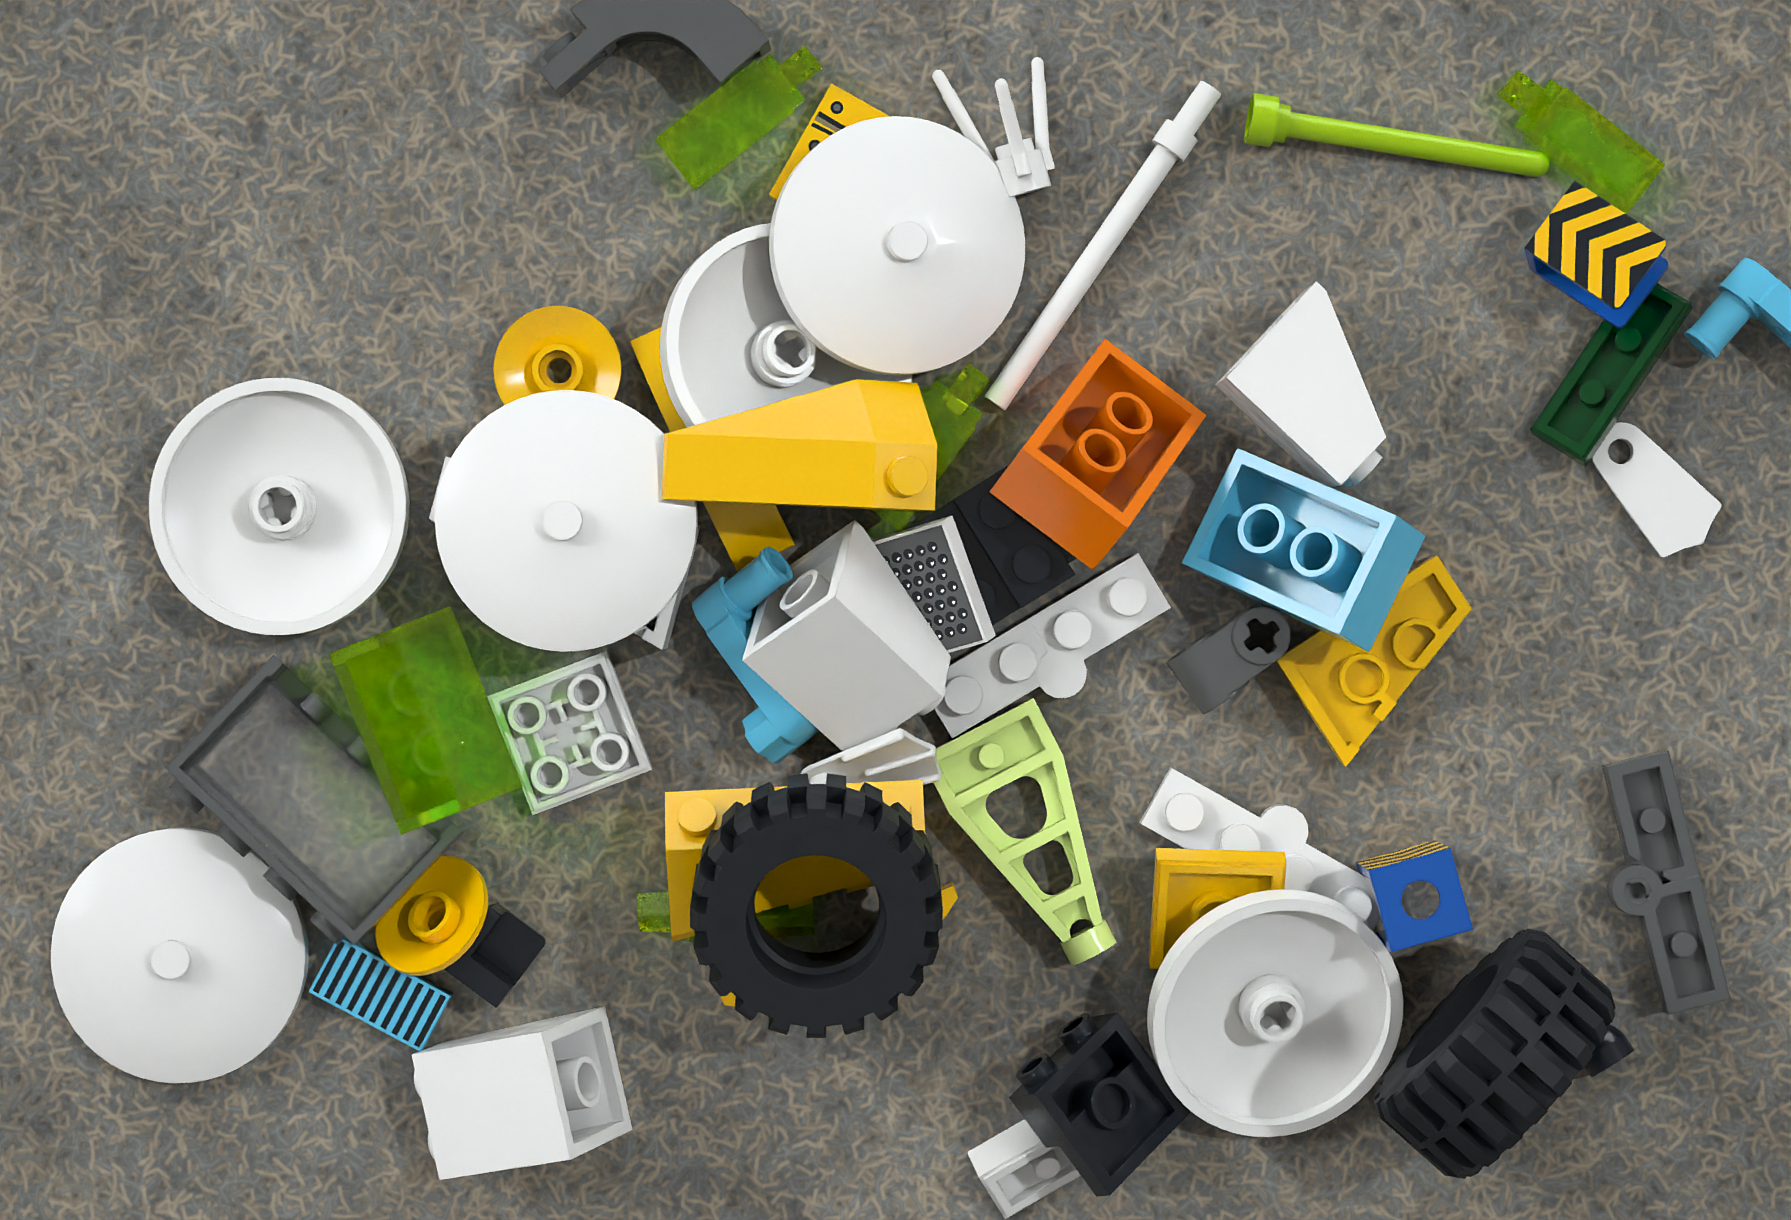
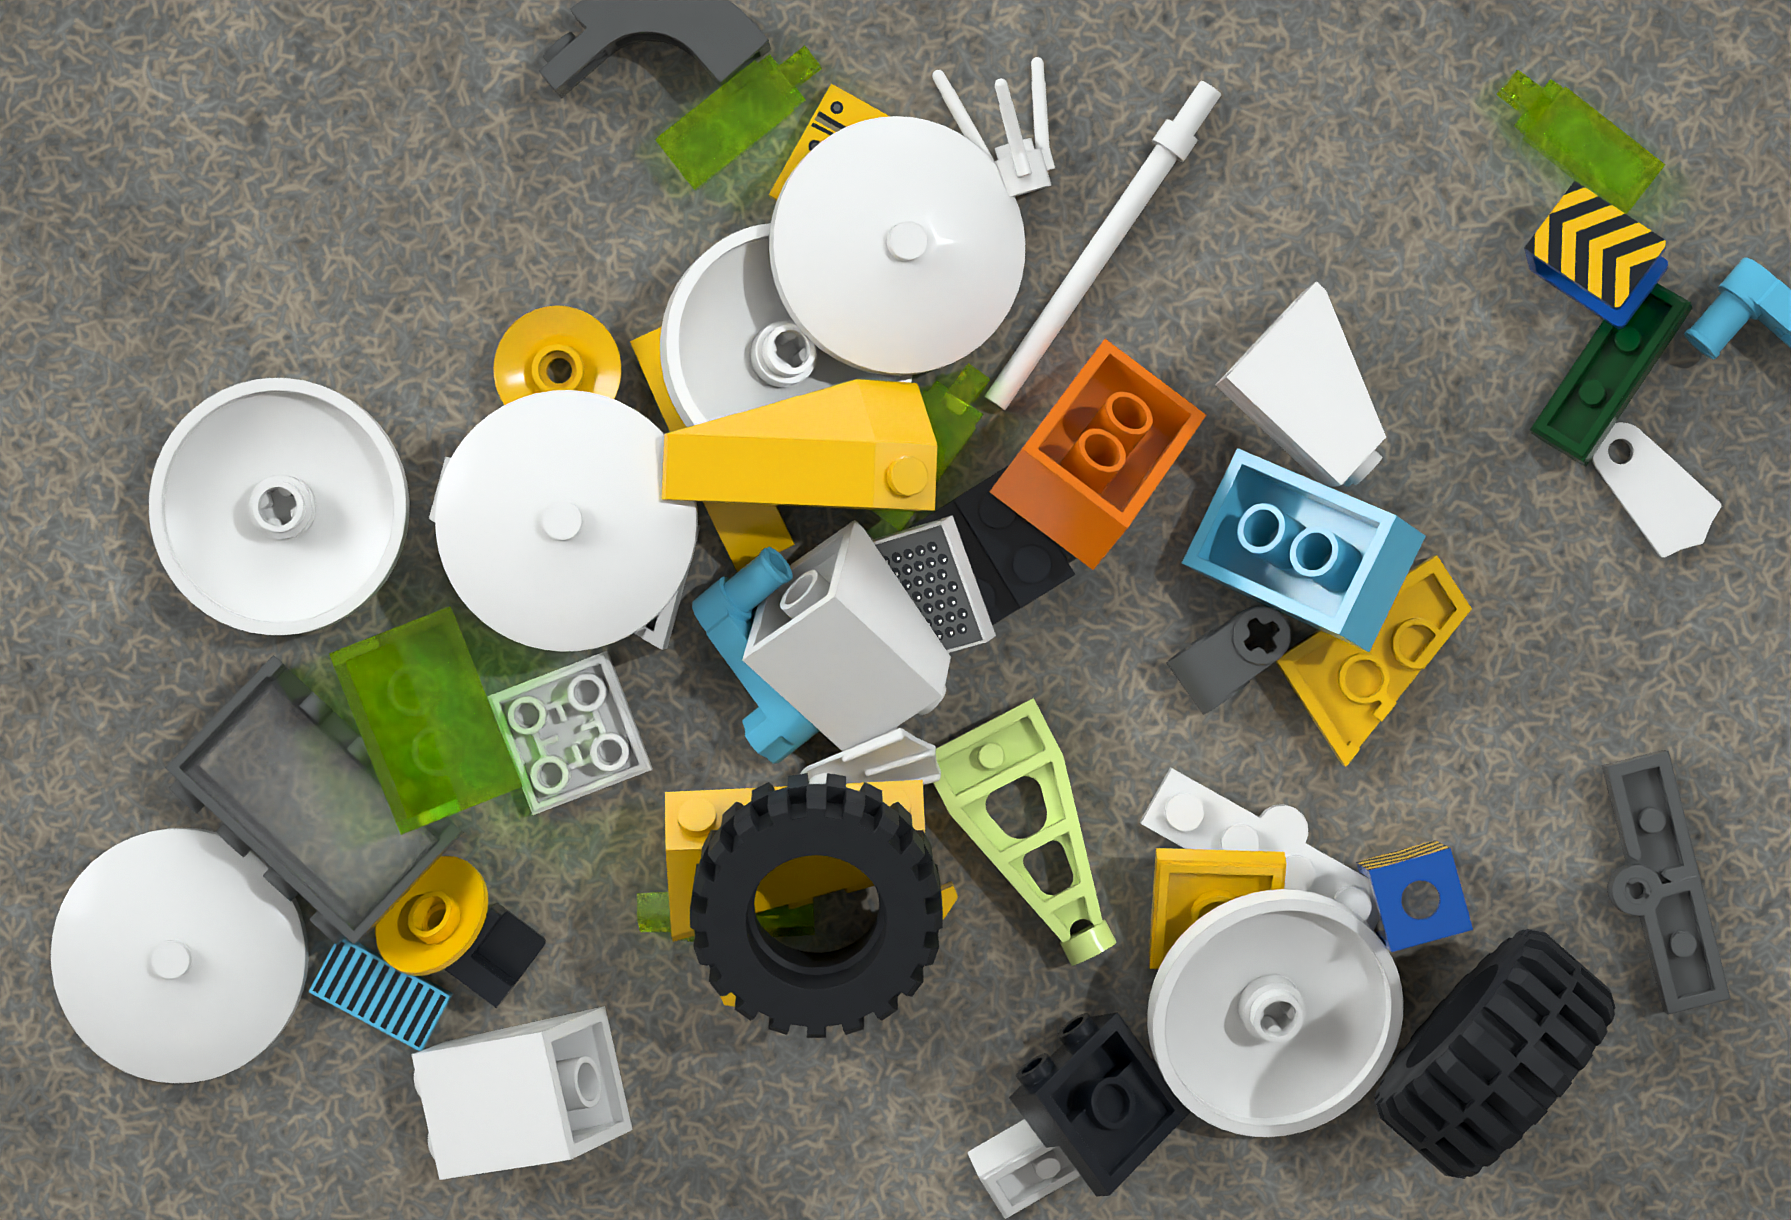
(1050, 646): white hinge -> none
(1273, 122): lime piece -> none
(1611, 1050): black hinge -> none

